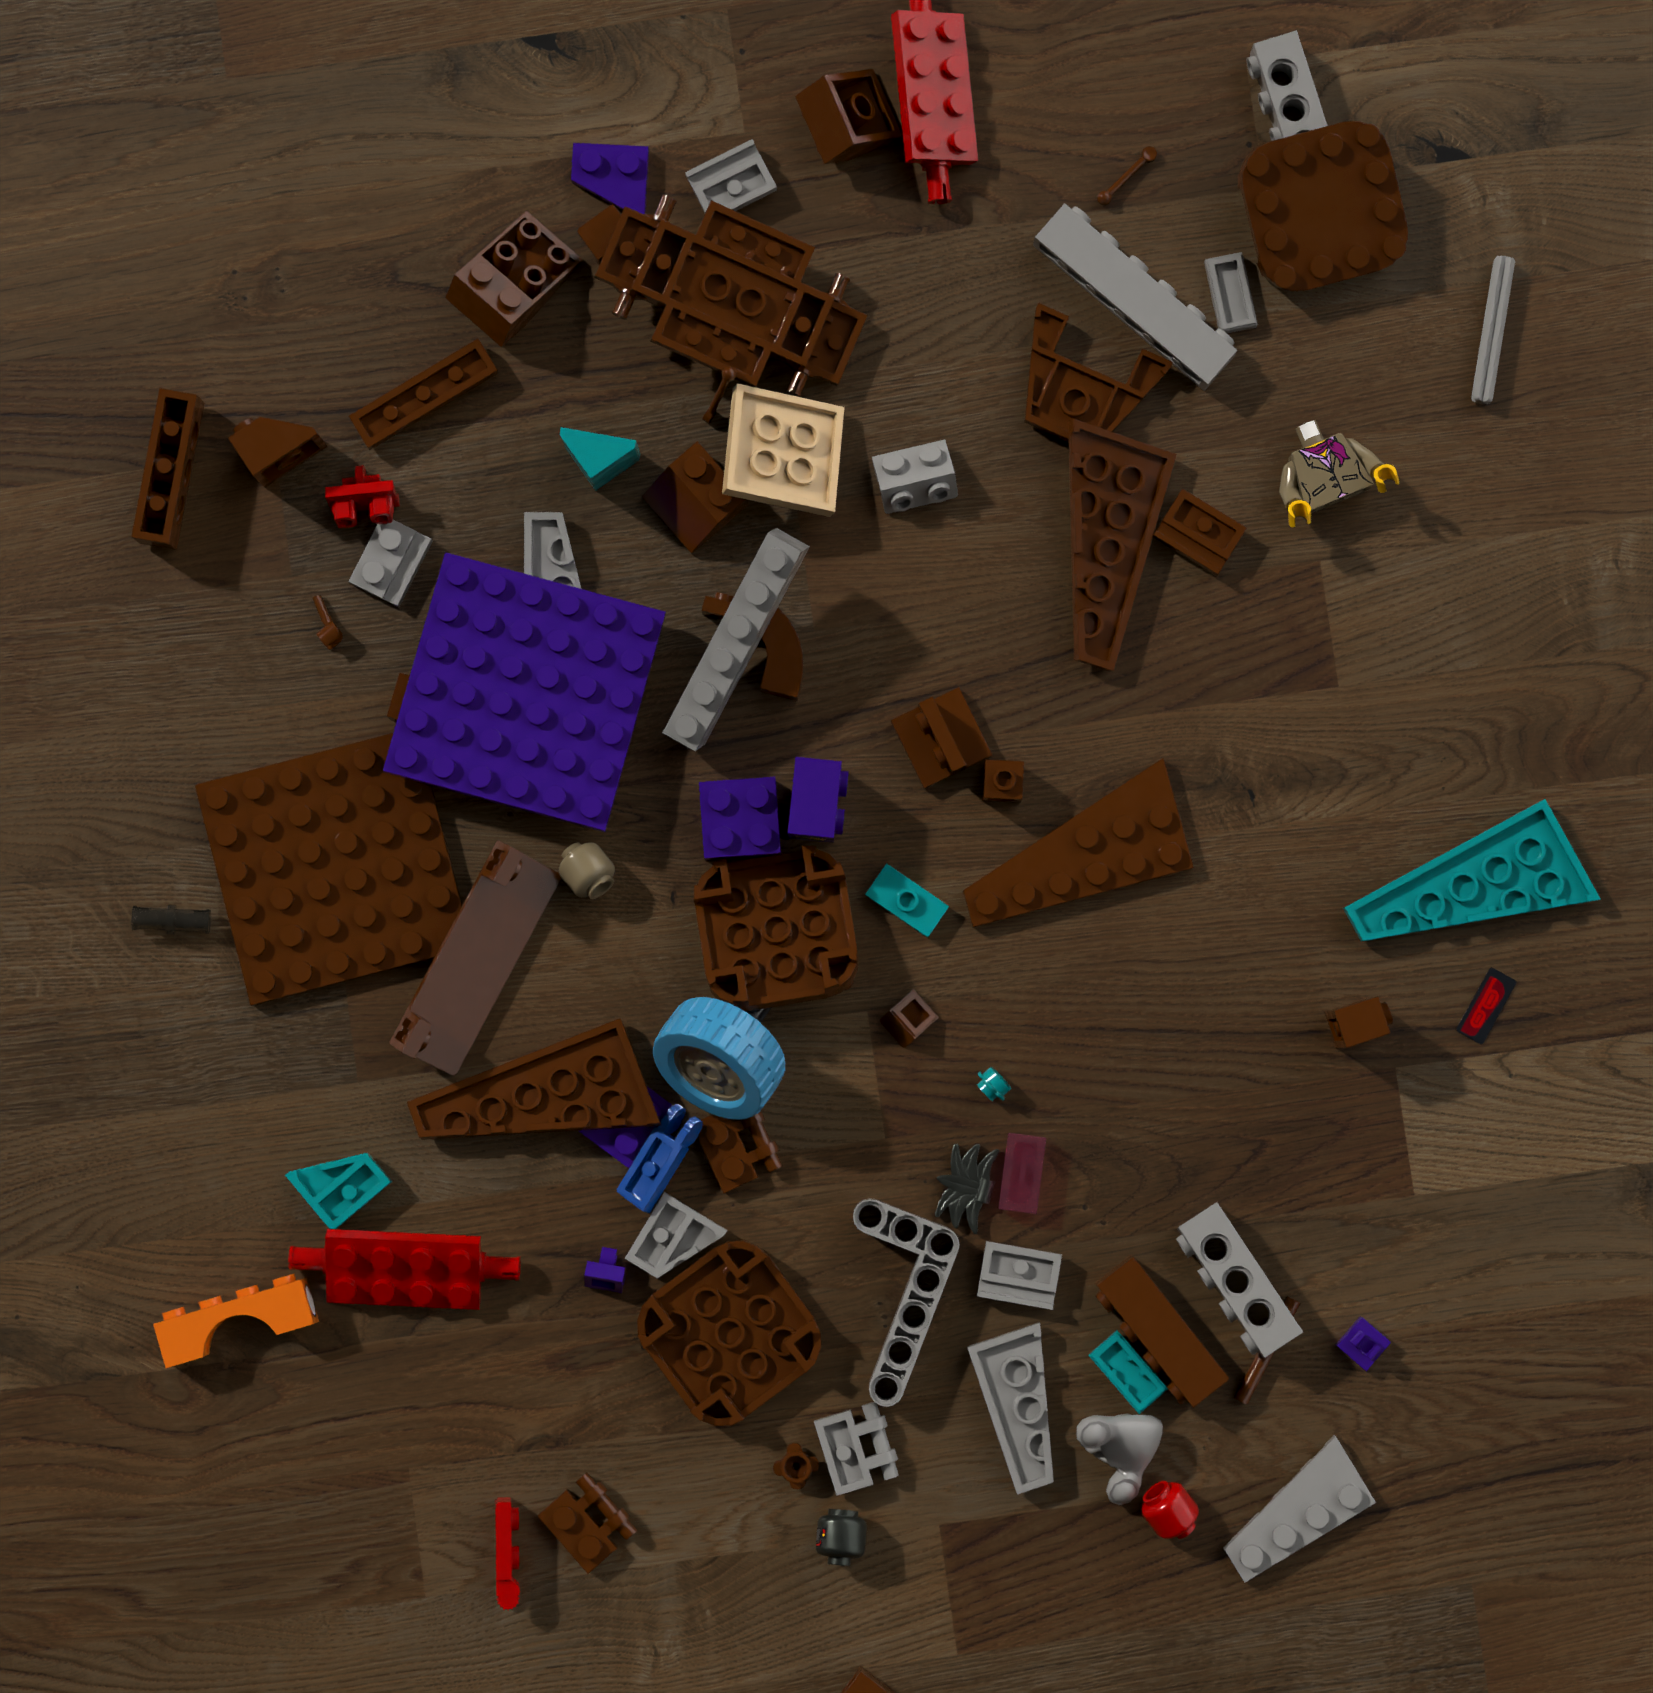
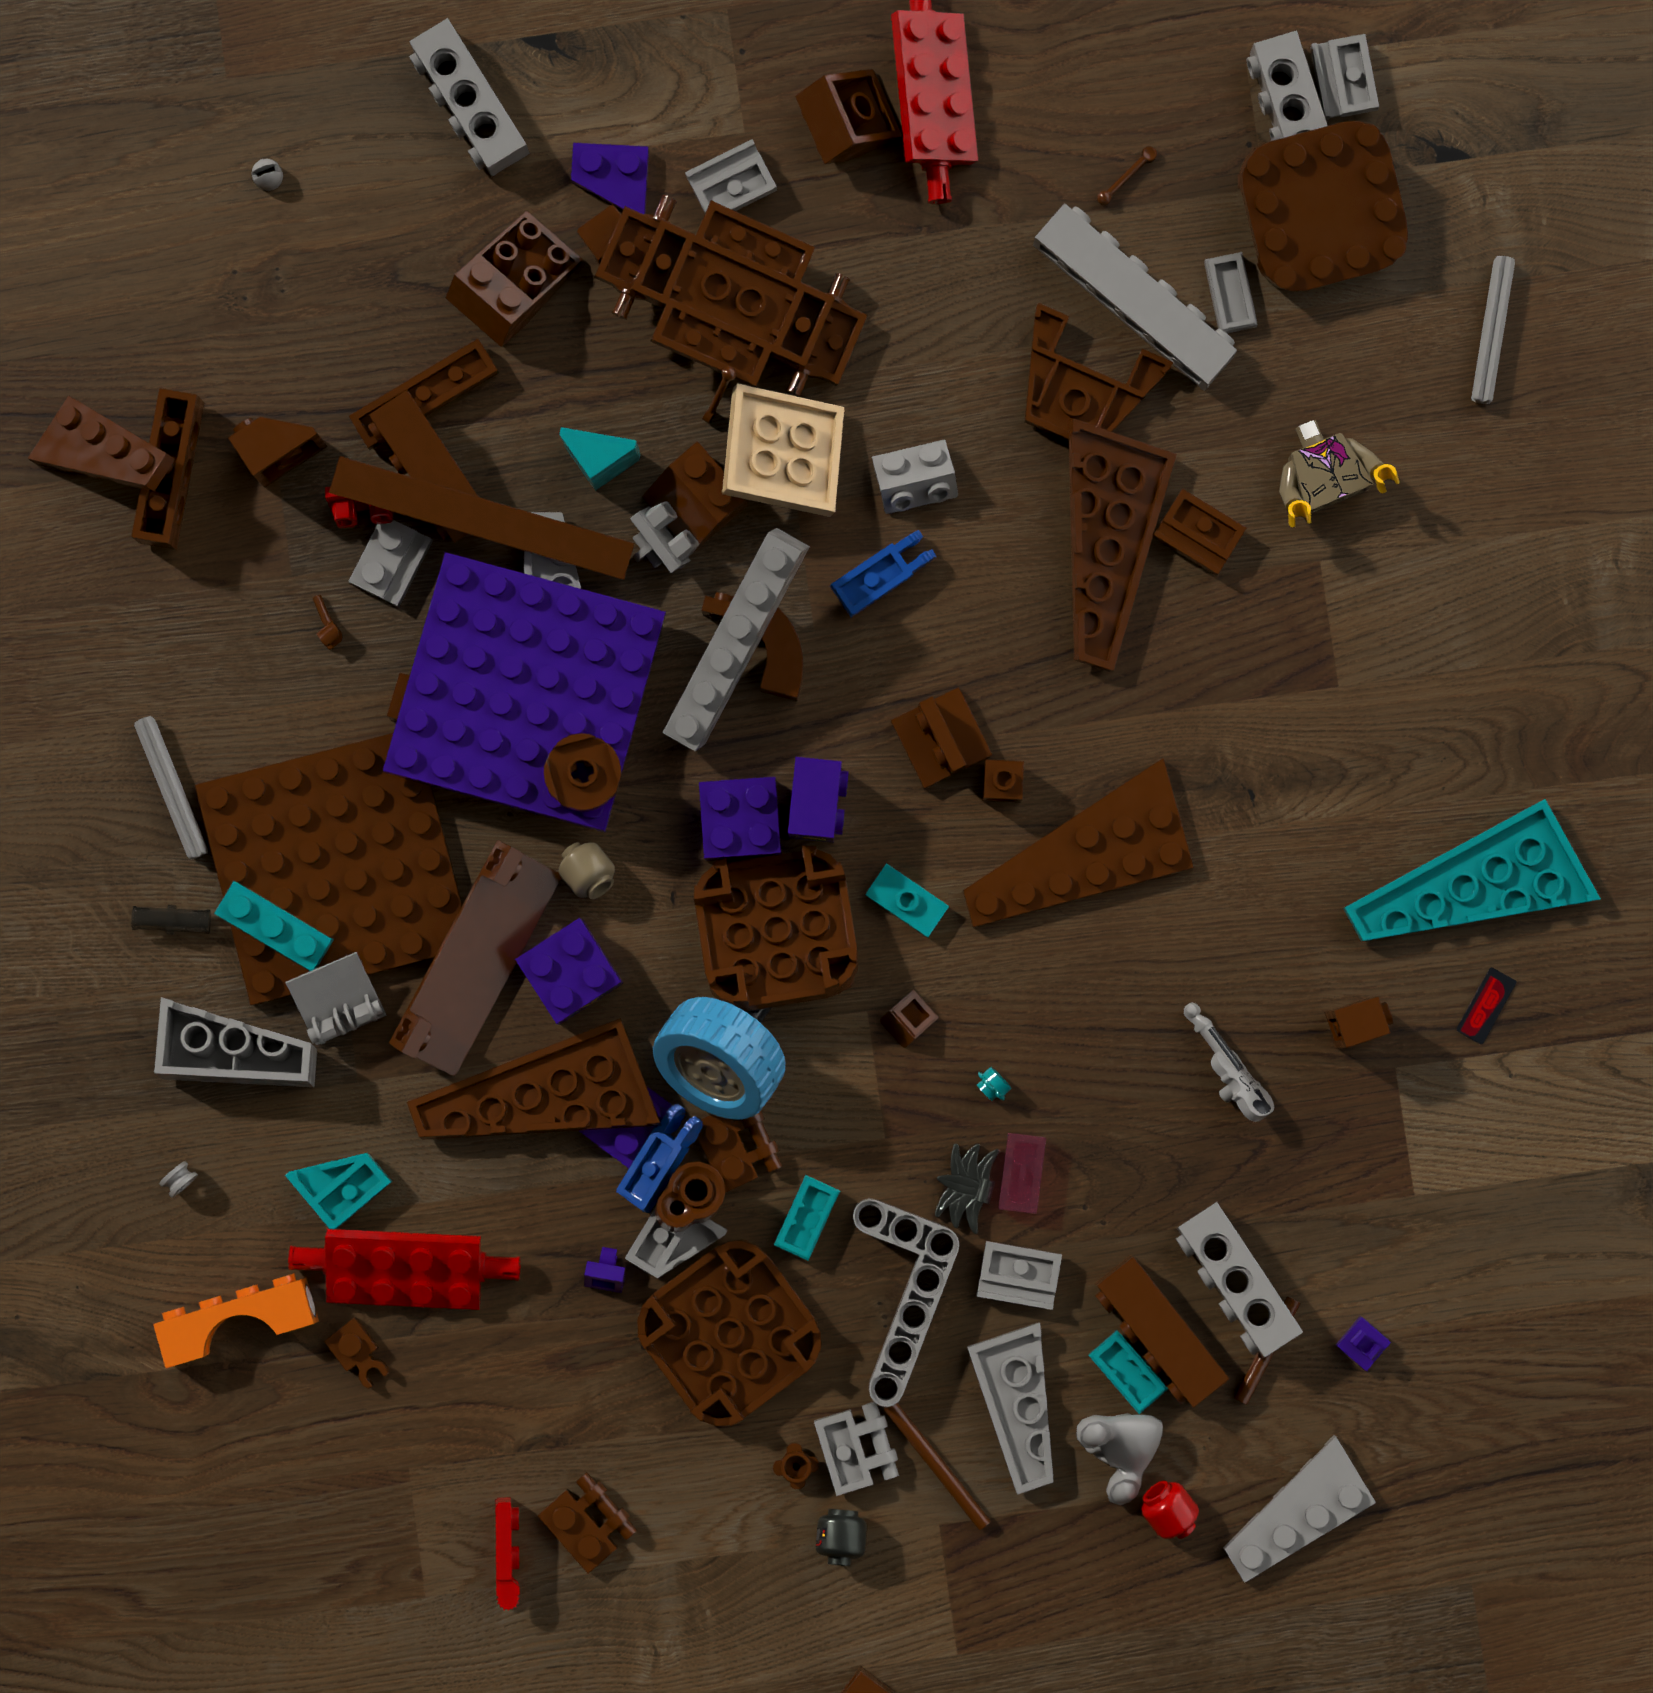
(99, 448): none -> reddish brown wing
(171, 787): none -> light grey axle
(178, 1179): none -> light grey bush
(224, 1050): none -> light grey wedge
(270, 180): none -> light grey hinge
(273, 926): none -> teal plate
(335, 999): none -> light grey hinge
(353, 1347): none -> reddish brown plate
(418, 449): none -> reddish brown brick
(442, 45): none -> light grey brick
(481, 517): none -> reddish brown tile
(562, 763): none -> reddish brown plate
(569, 971): none -> dark purple brick
(656, 540): none -> light grey hips
(691, 1197): none -> reddish brown piece
(807, 1217): none -> teal plate
(879, 575): none -> blue hinge
(938, 1466): none -> reddish brown bar
(1241, 1086): none -> light grey piece
(1344, 76): none -> light grey plate

